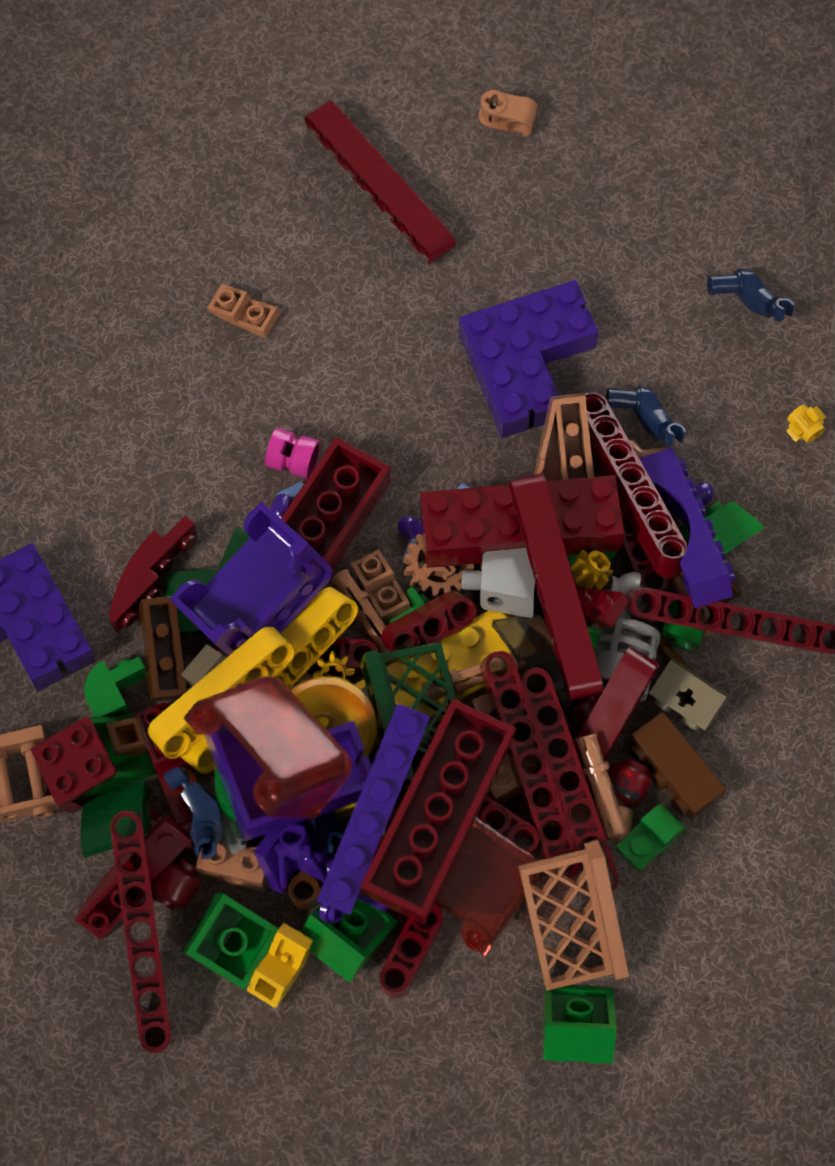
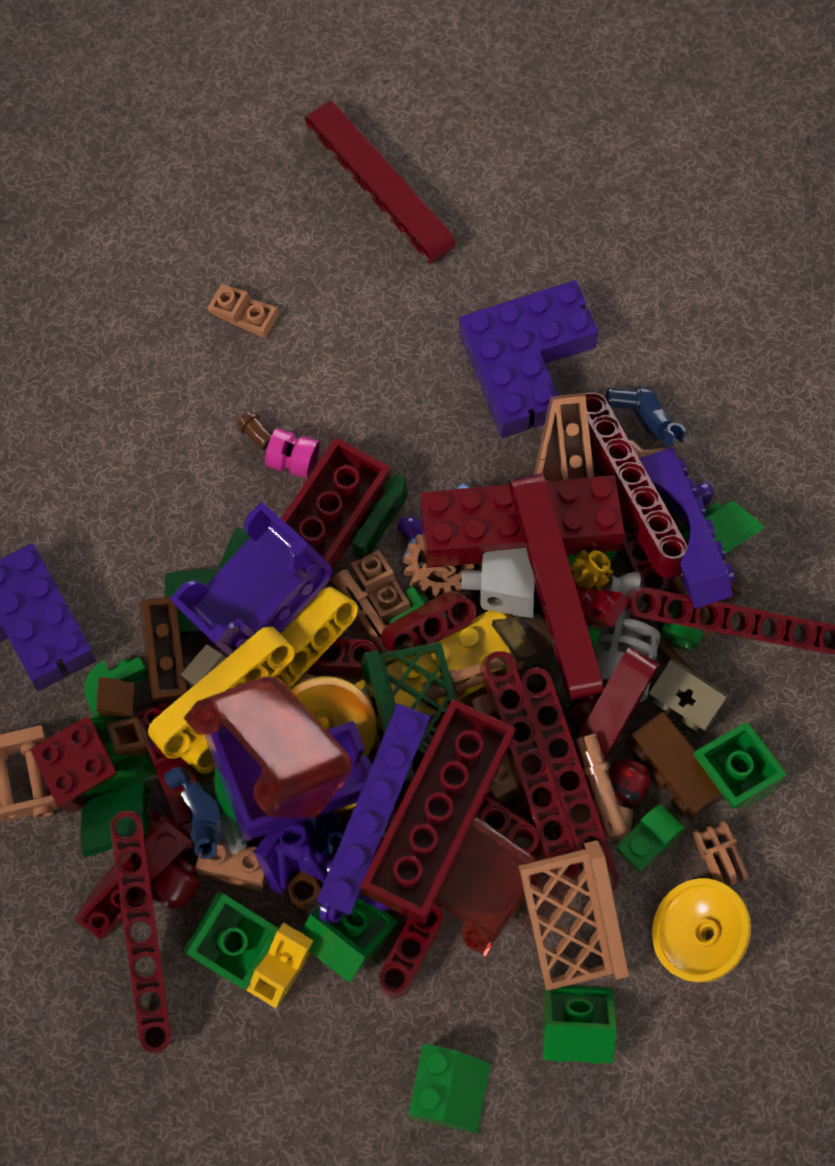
(115, 697): none -> reddish brown slope
(140, 575): dark red slope -> none
(255, 429): none -> reddish brown pin
(284, 499): dark purple arm -> none
(333, 661): yellow gear -> none
(380, 516): none -> dark green hinge
(449, 1089): none -> green slope
(509, 113): nougat piece -> none
(682, 927): none -> yellow dish
(720, 853): none -> nougat arm
(741, 766): none -> green slope
(751, 293): dark blue arm -> none
(806, 423): yellow gear -> none

